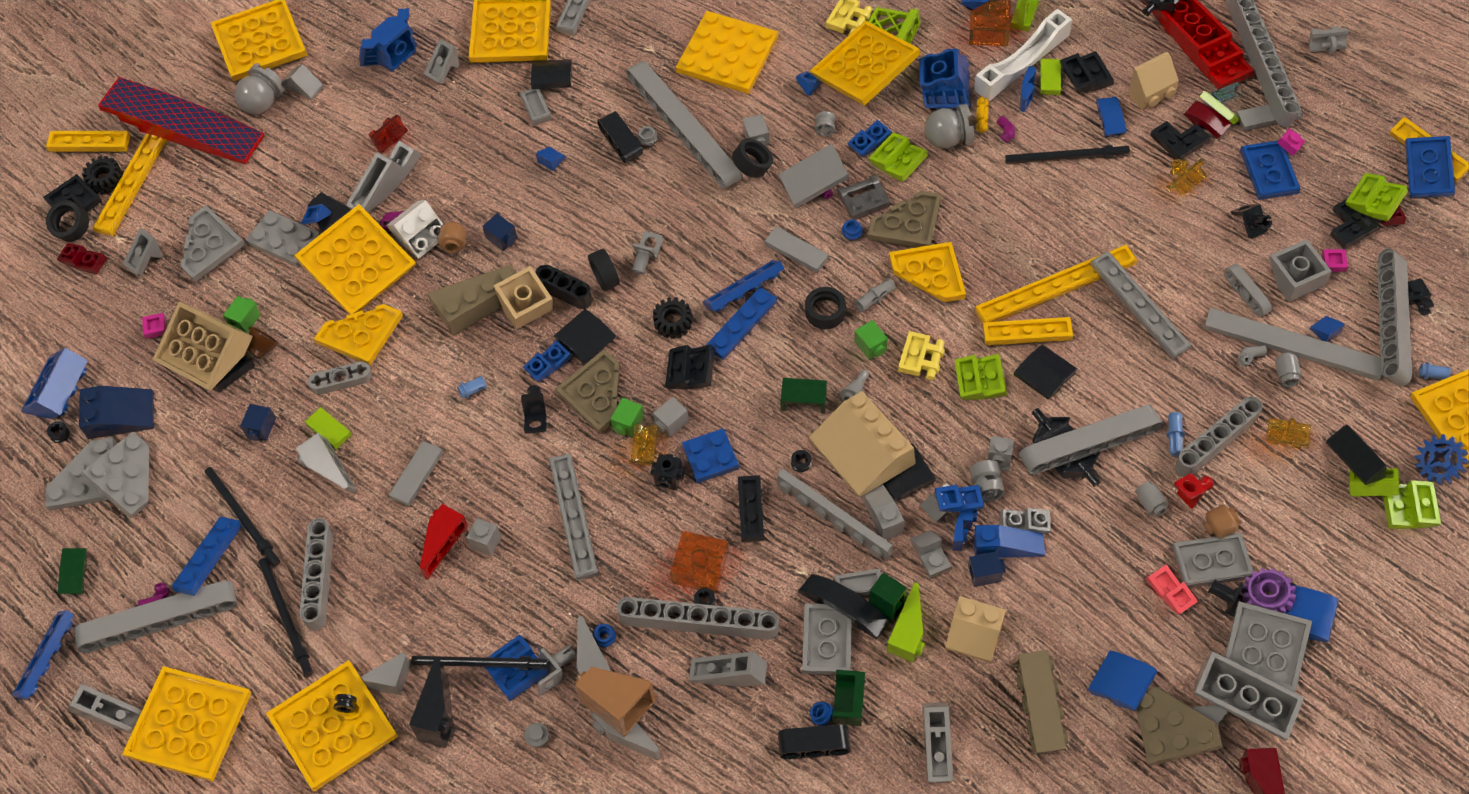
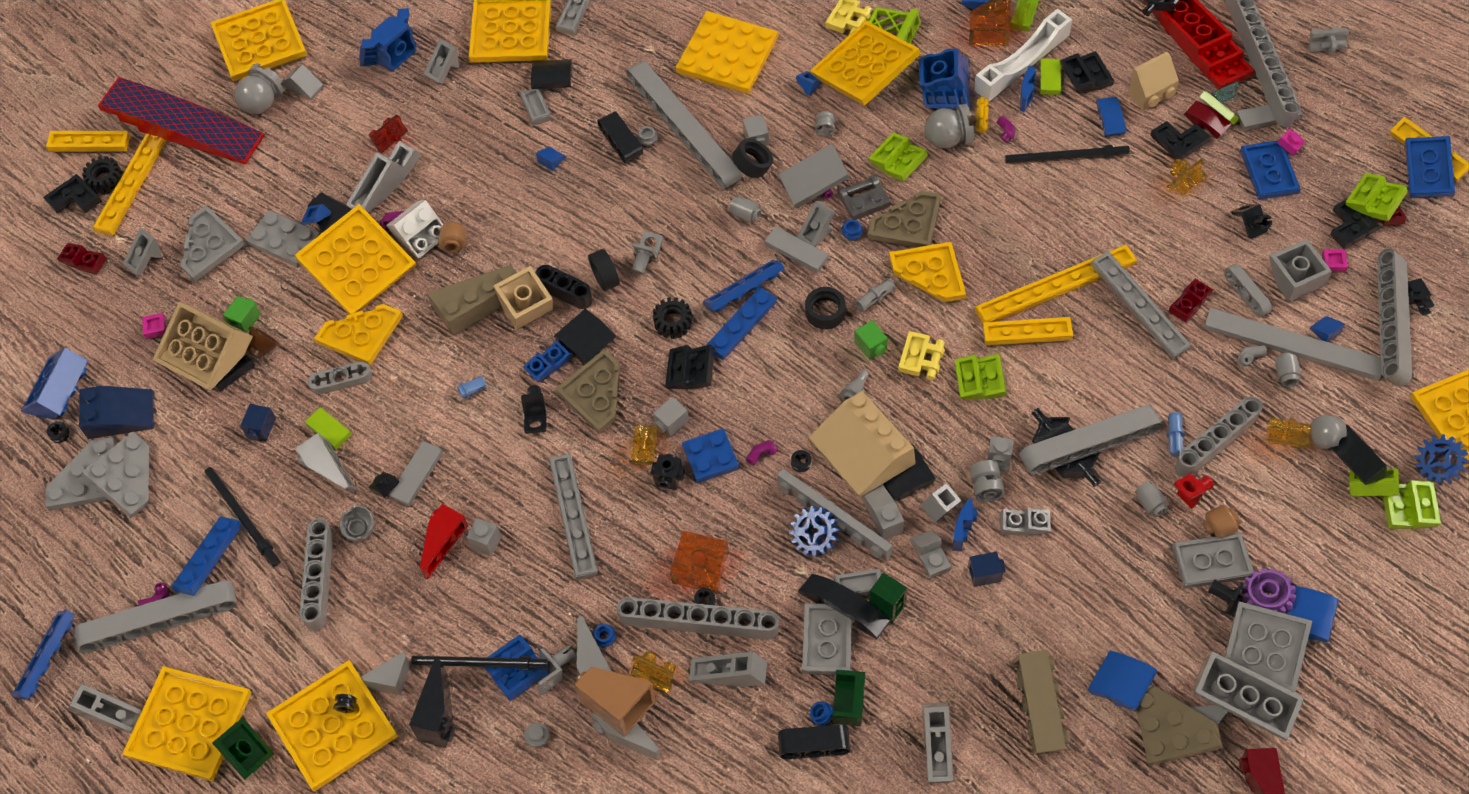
(71, 571): dark green slope -> none
(79, 227): black tyre -> none
(243, 748): none -> dark green slope
(300, 653): black bar -> none
(357, 523): none -> light grey hair
(383, 484): none -> black plate
(500, 232): dark blue brick -> none
(626, 416): bright green brick -> none
(646, 668): none -> clear yellow hips
(745, 209): none -> light grey brick
(750, 508): black plate -> none
(759, 449): none -> magenta arm
(804, 392): dark green panel -> none
(814, 540): none -> gear
(816, 224): none -> light grey slope
(871, 139): blue slope -> none
(908, 631): lime slope -> none
(959, 499): blue slope -> none
(975, 629): tan slope -> none
(1007, 541): blue slope -> none
(1045, 371): black slope -> none
(1170, 590): coral slope -> none
(1191, 300): none -> dark red slope
(1327, 431): none -> light grey hair
(1432, 371): medium blue pin -> none

